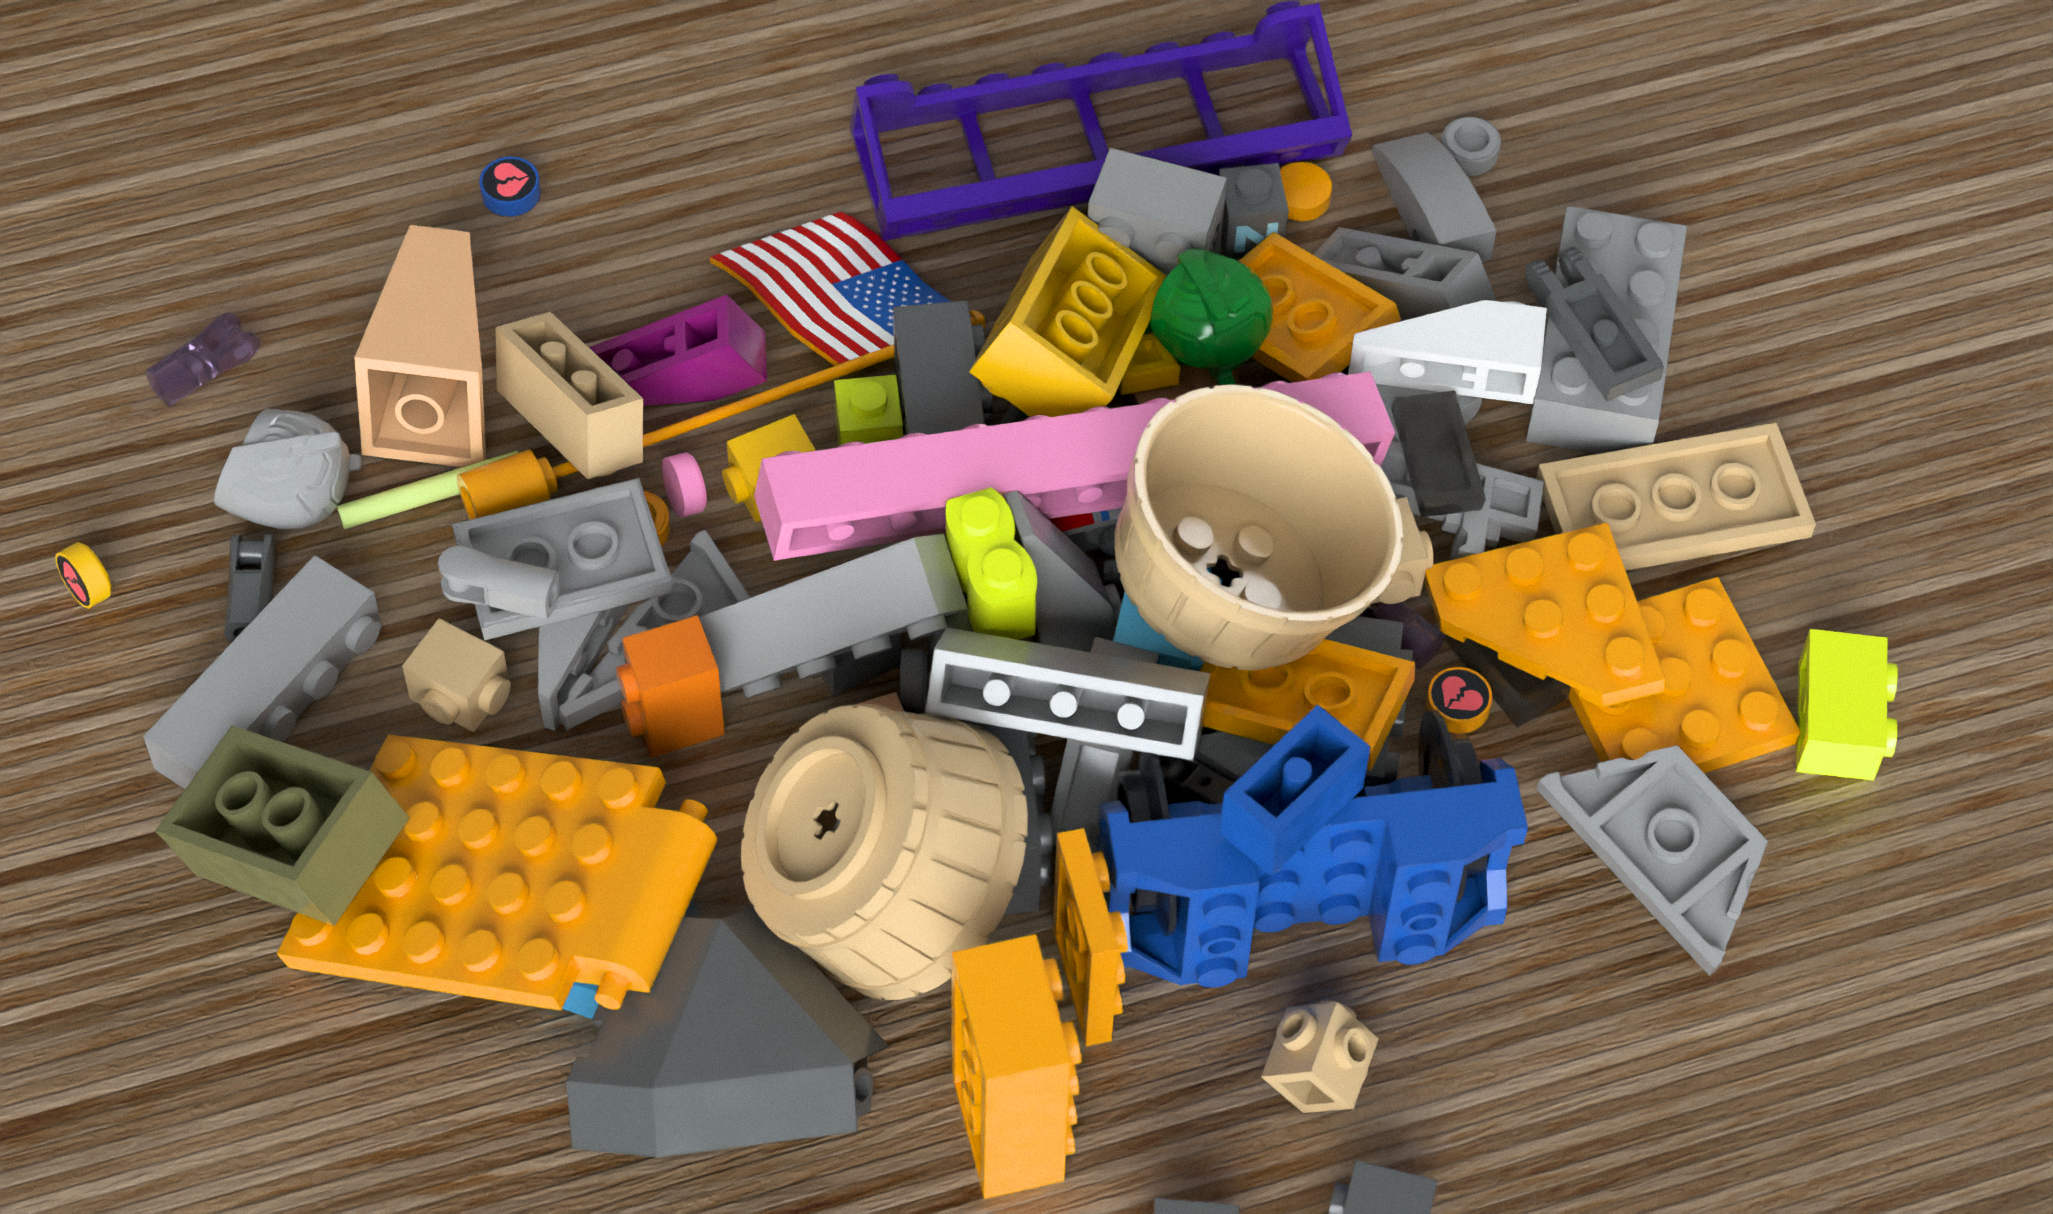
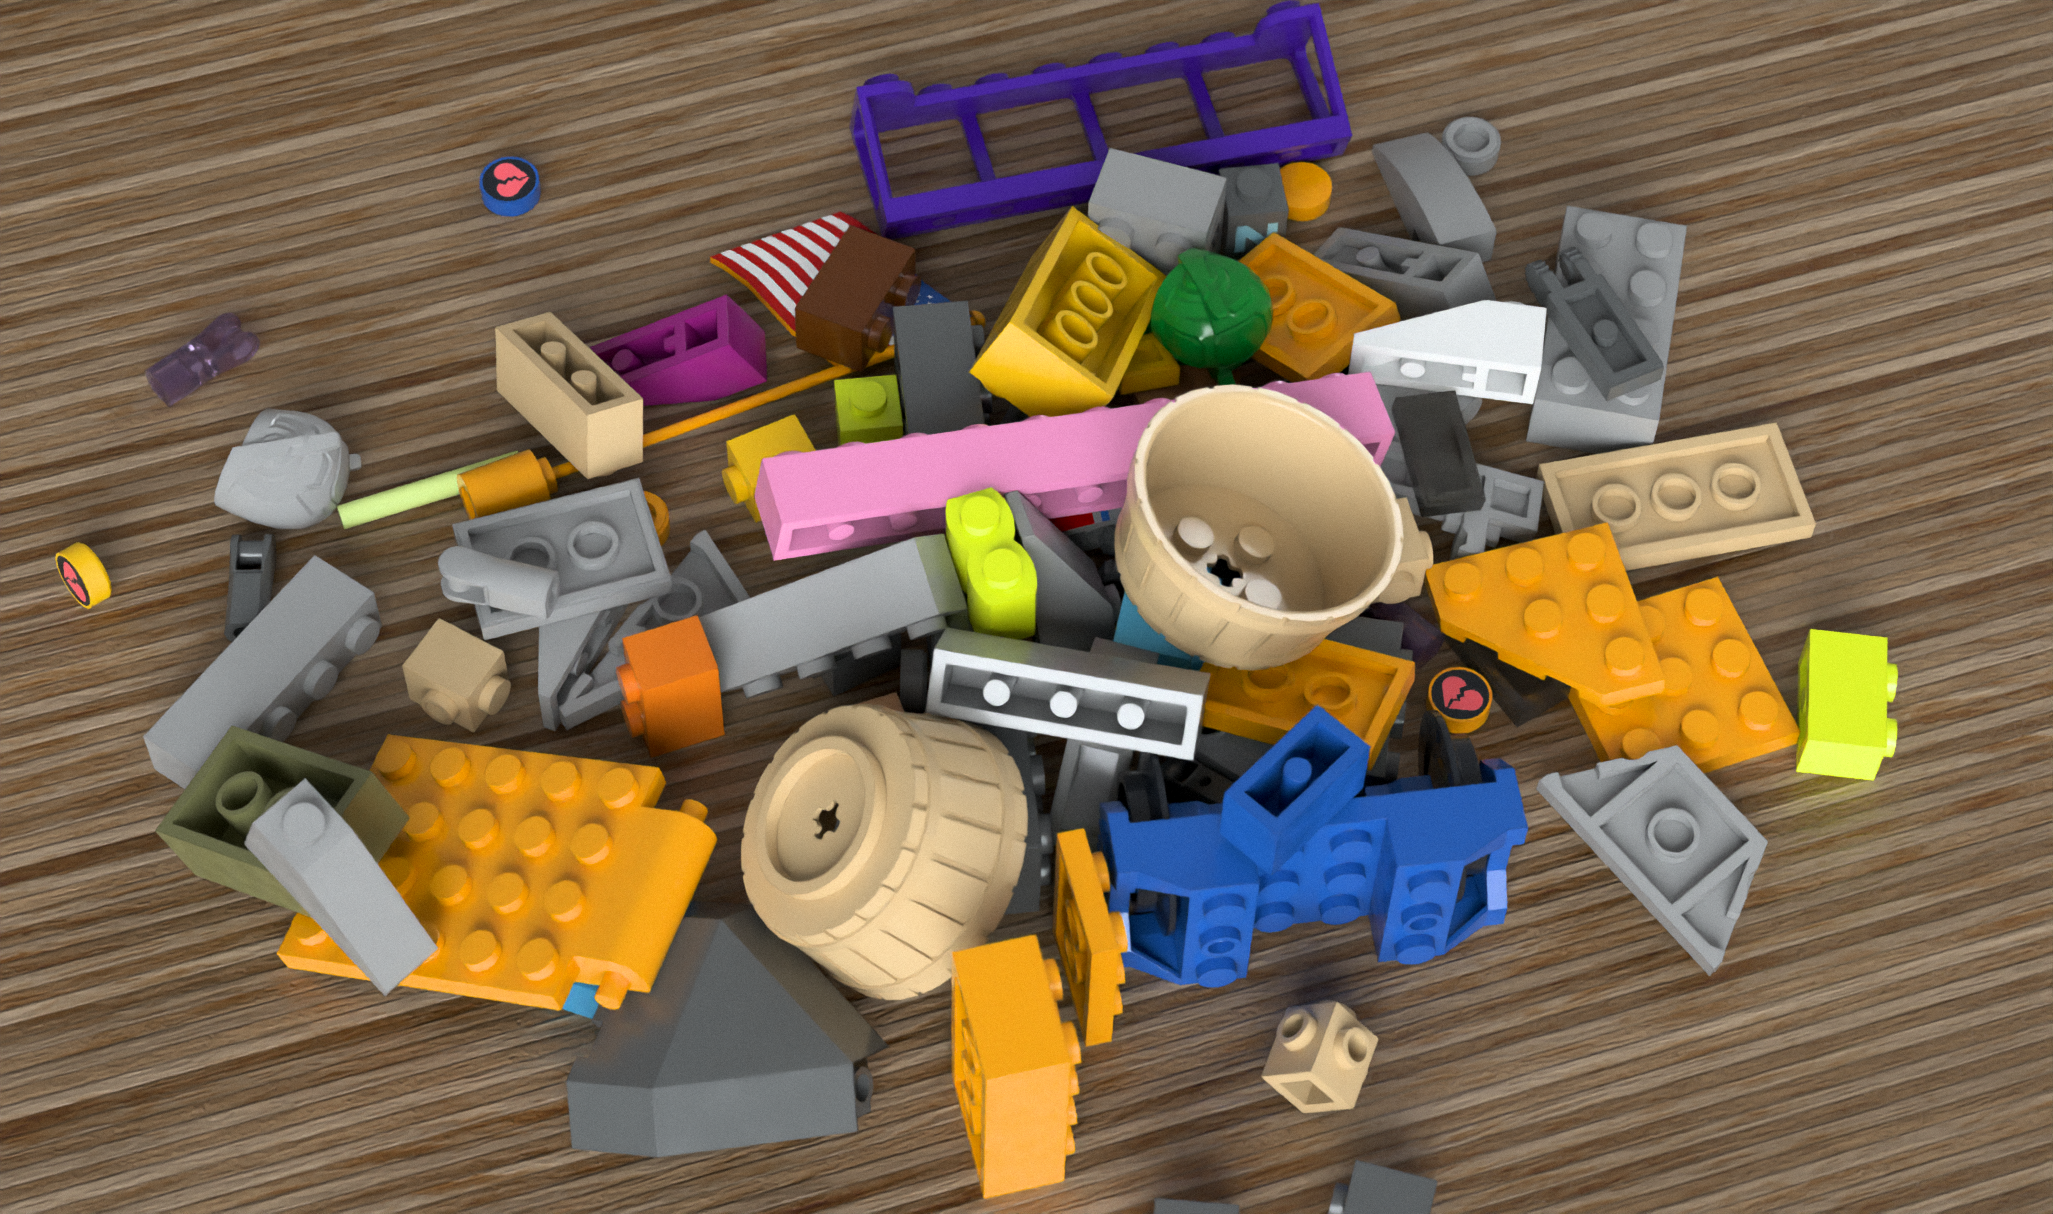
(340, 886): none -> light grey slope
(423, 357): light nougat slope -> none
(684, 484): bright pink tile -> none
(852, 298): none -> reddish brown brick

